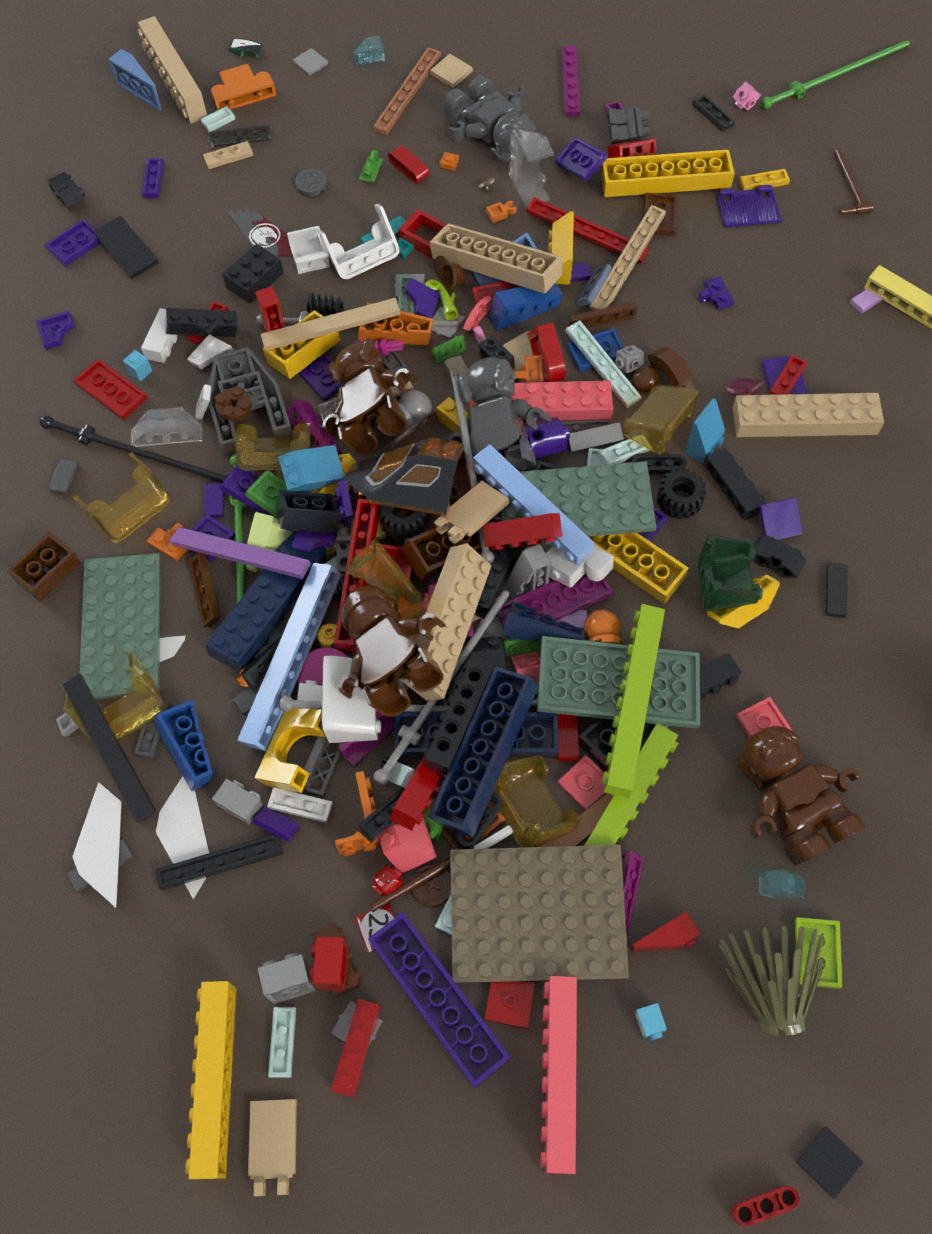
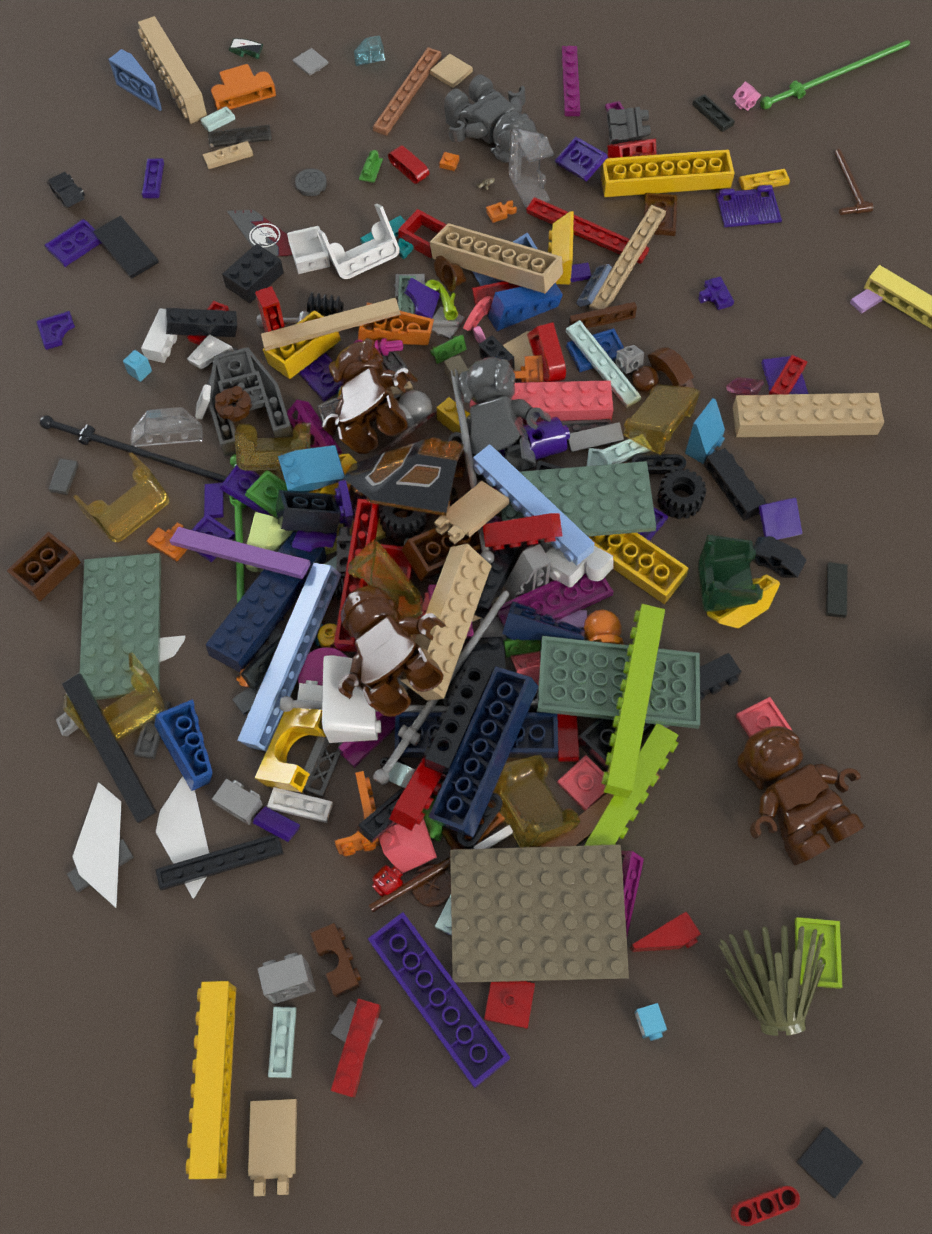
(110, 389): red tile -> none
(204, 590): reddish brown plate -> none
(329, 963): red piece -> none
(370, 923): sticker -> none
(560, 1077): coral brick -> none
(781, 884): clear light blue slope -> none

